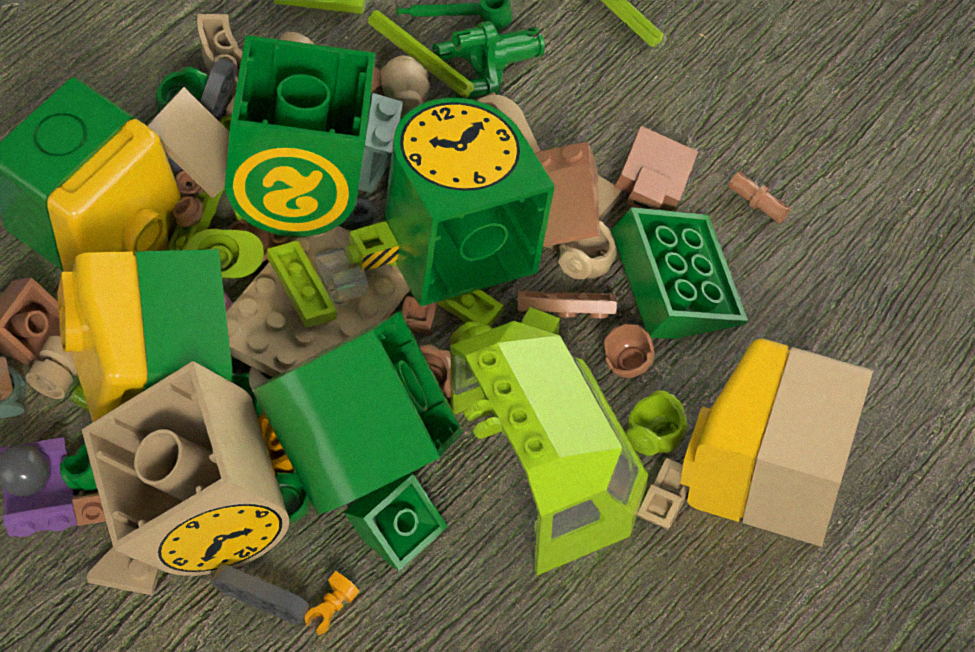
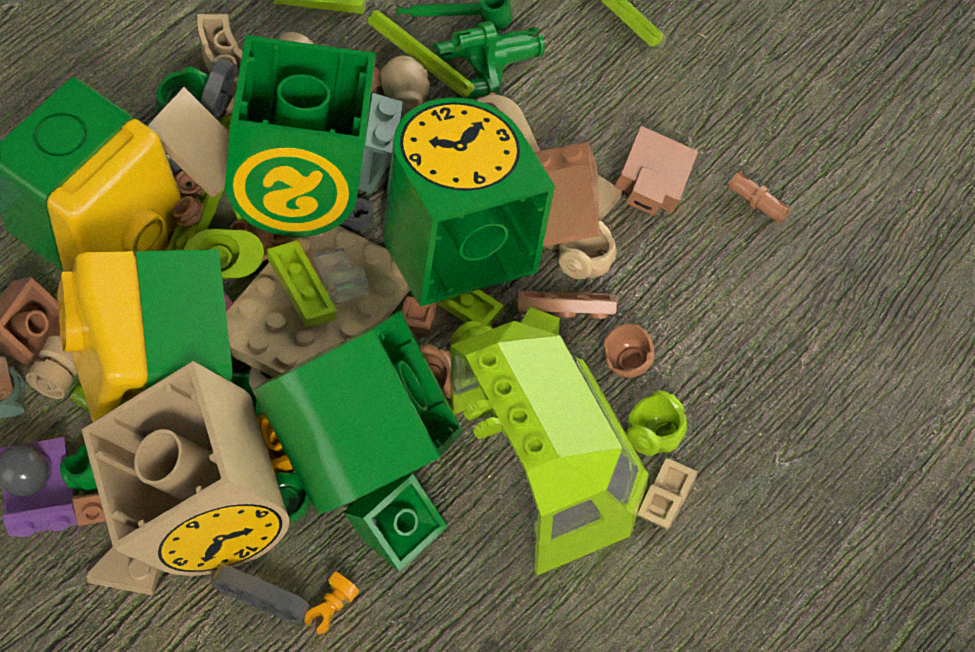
(372, 246): lime brick -> none
(677, 273): green slope -> none
(777, 440): piece -> none

